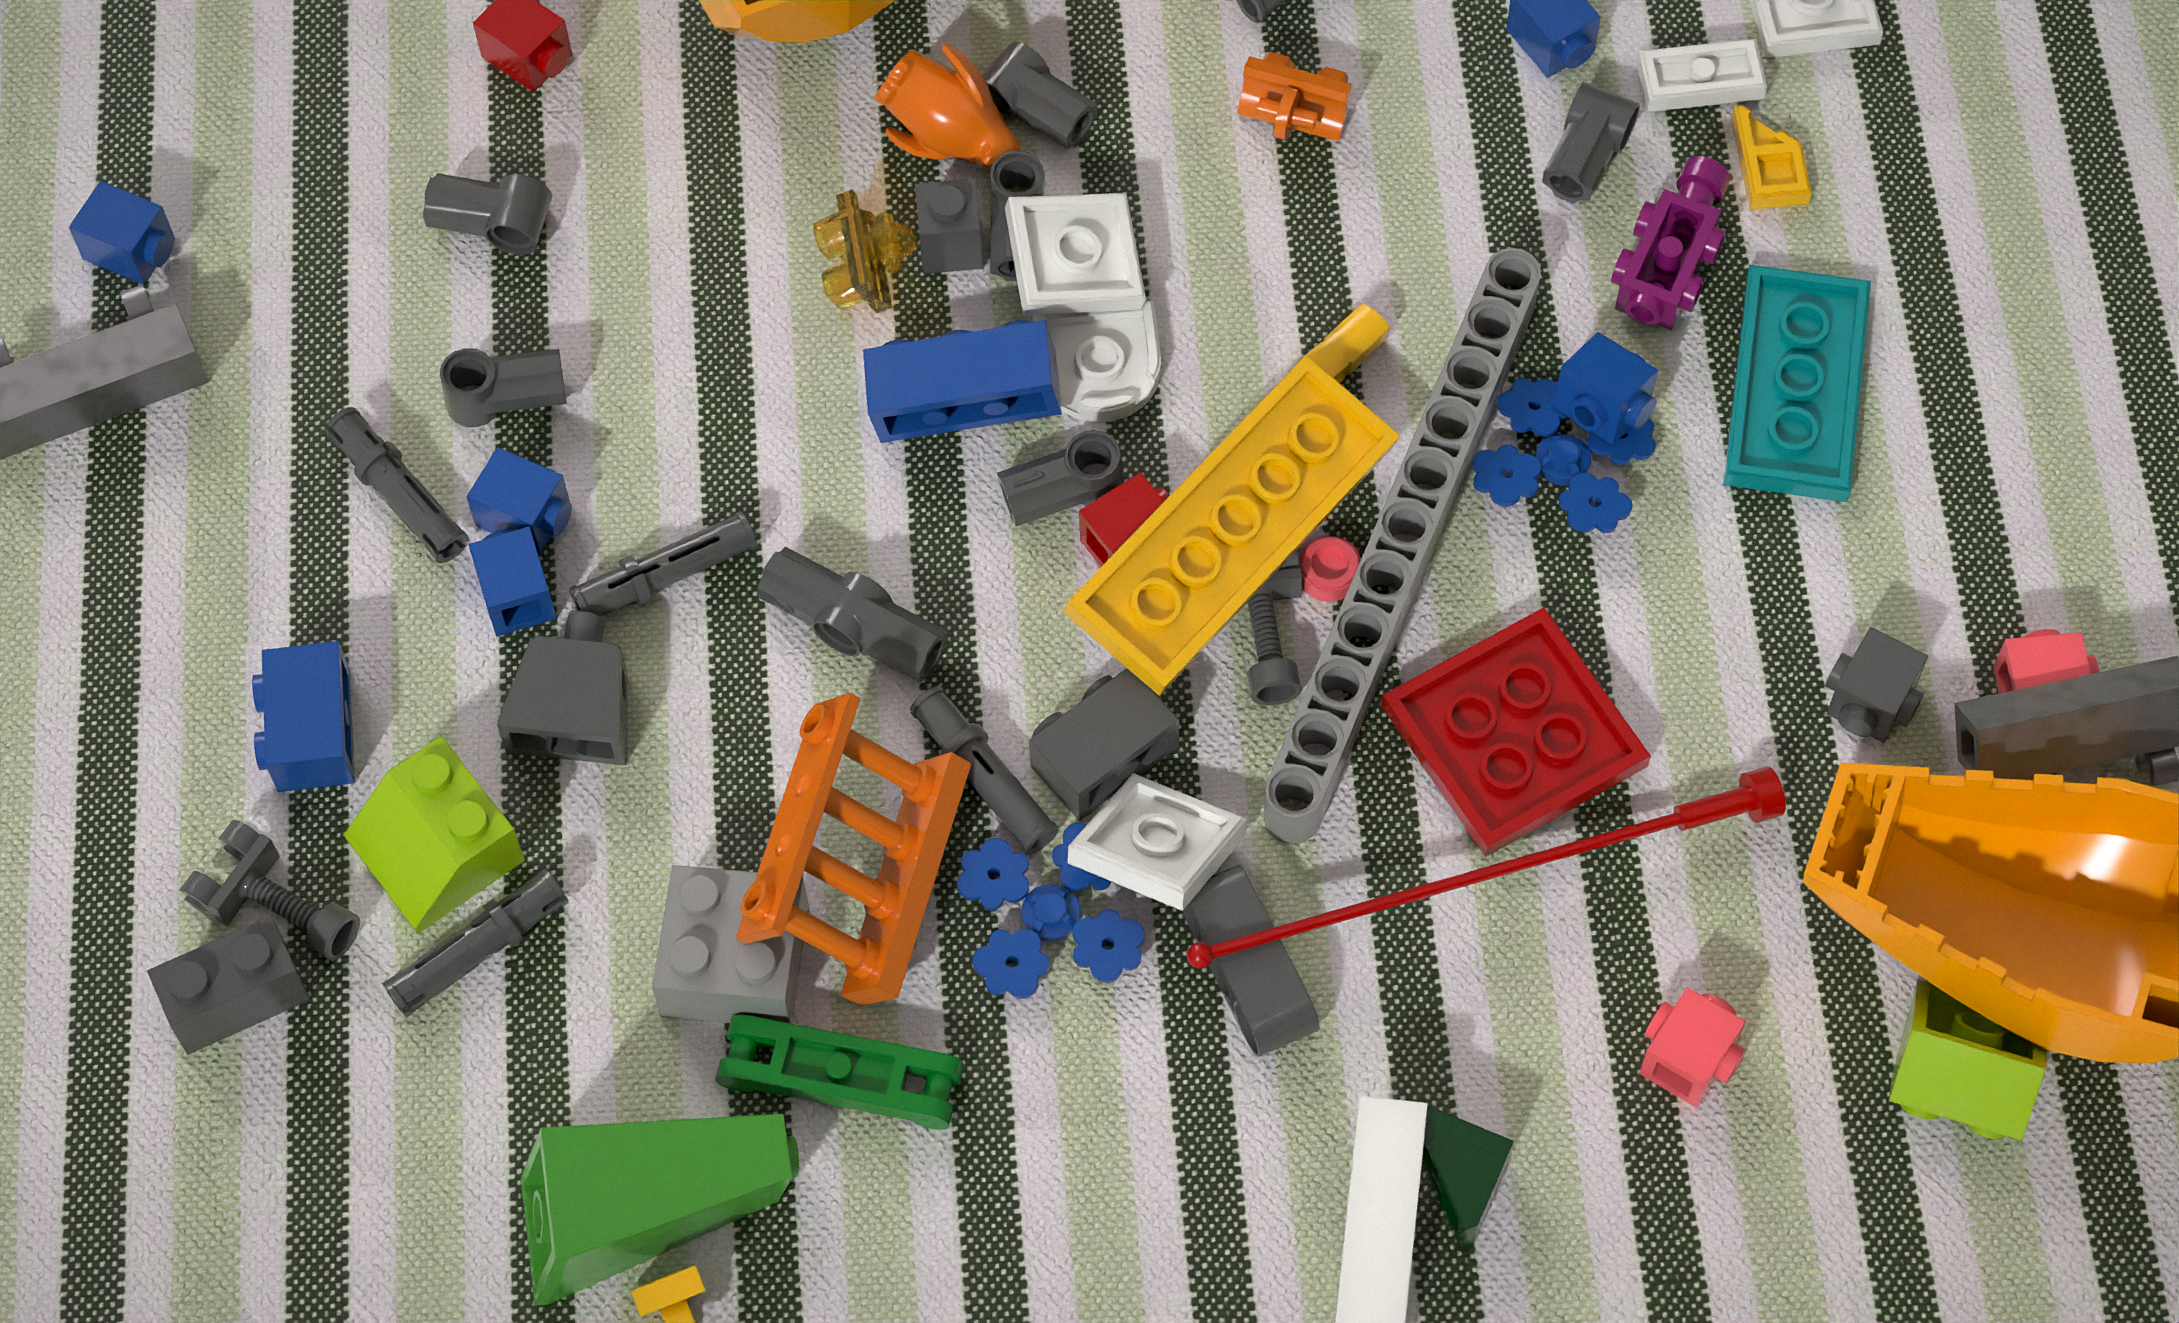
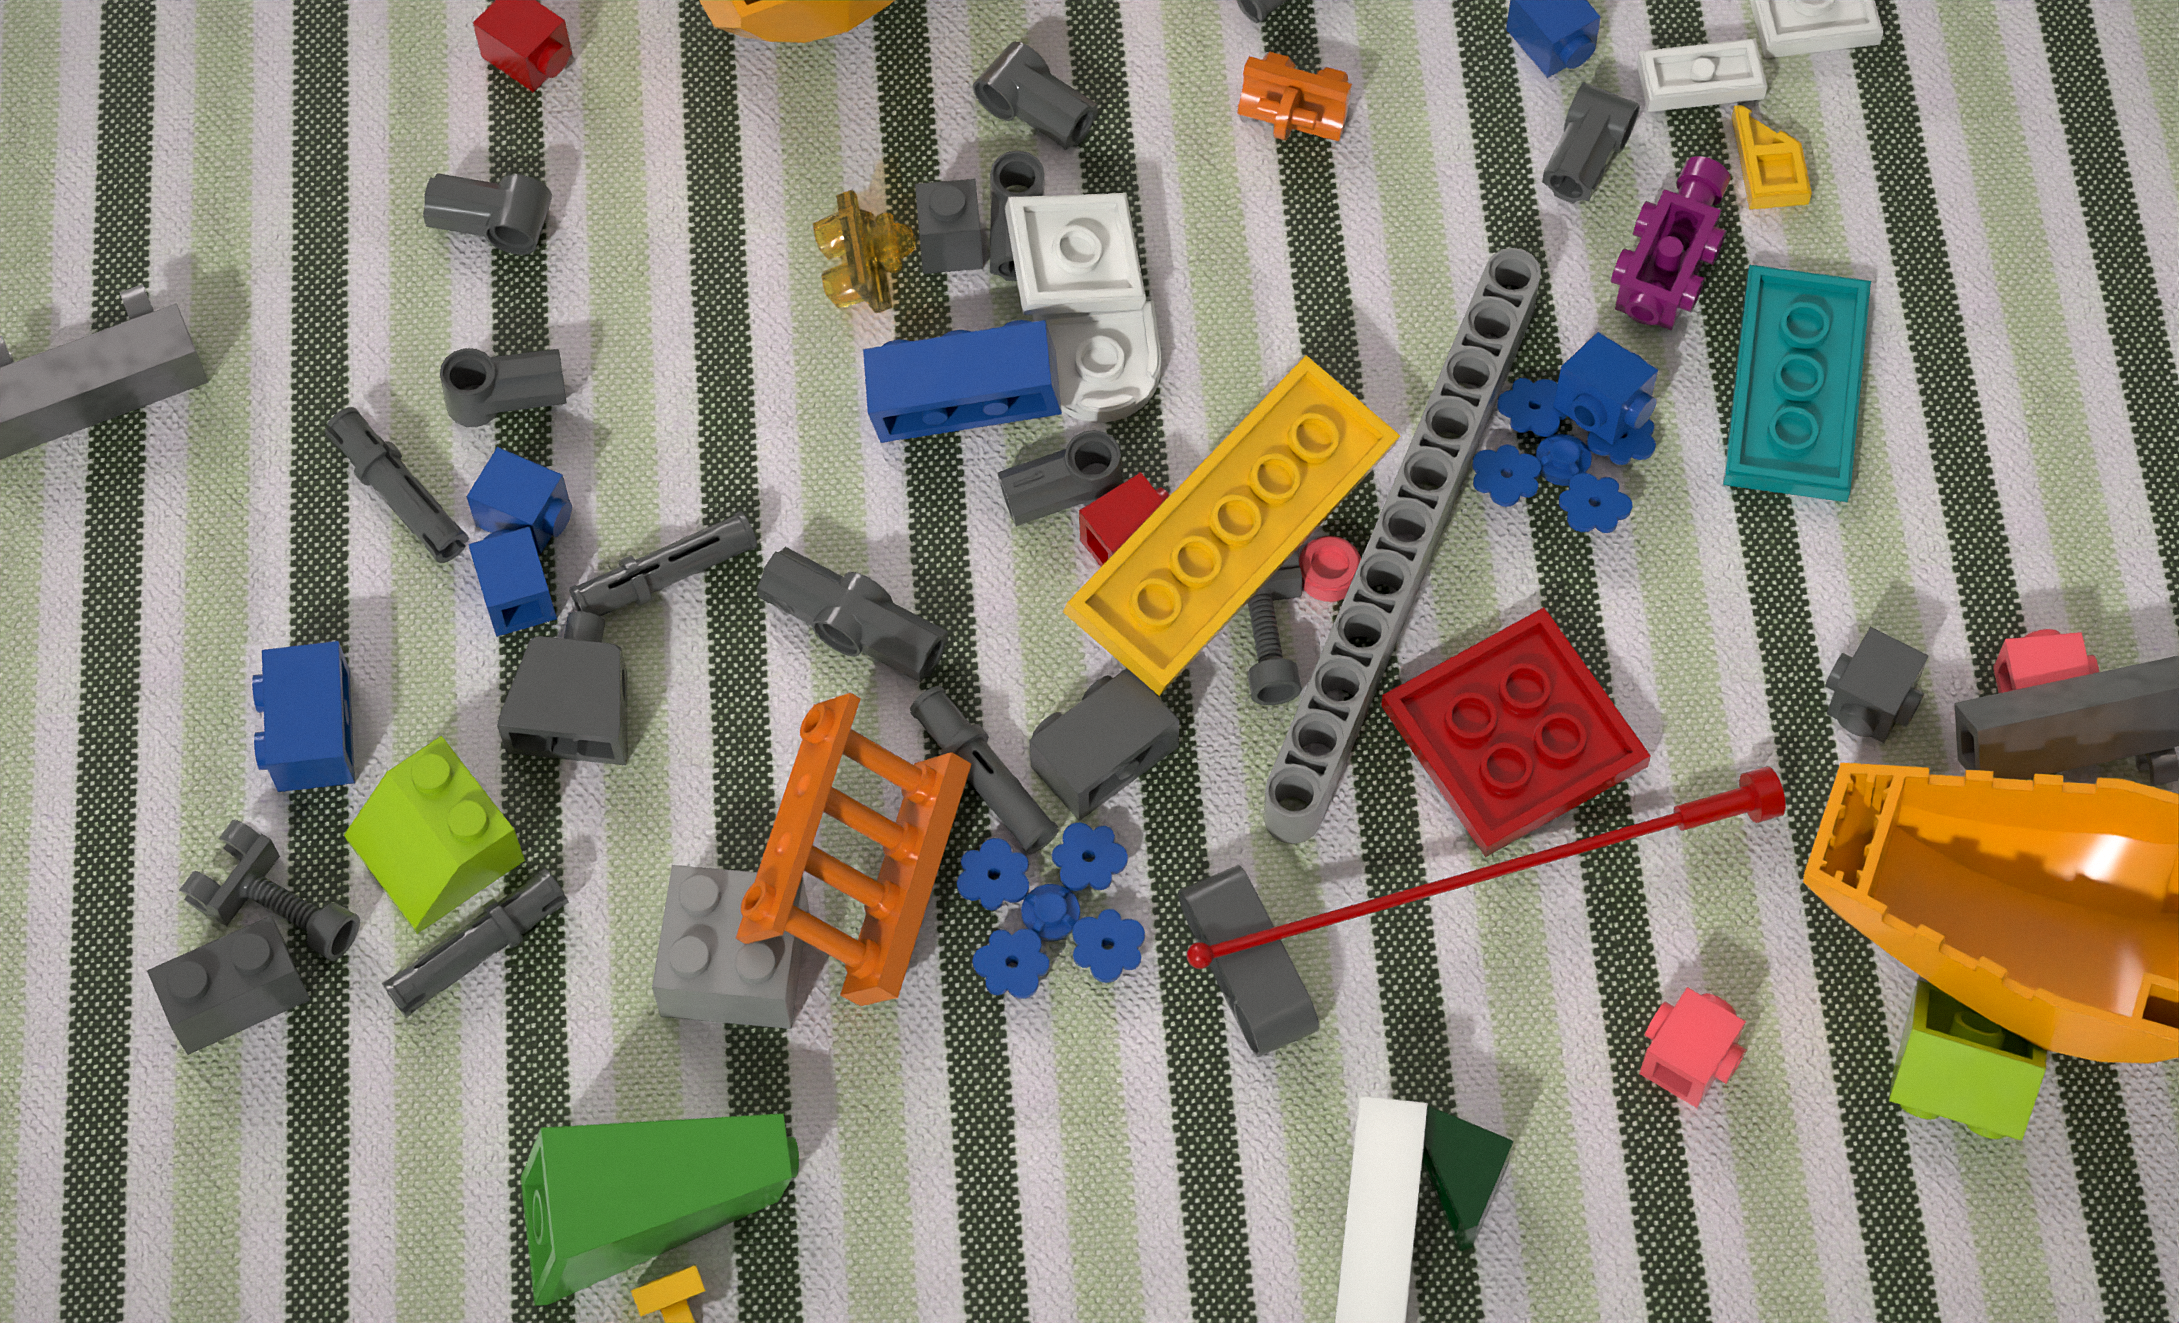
(122, 233): blue brick -> none
(840, 1070): green plate -> none
(945, 110): orange animal -> none
(1157, 841): white tile -> none
(1350, 342): yellow bar -> none

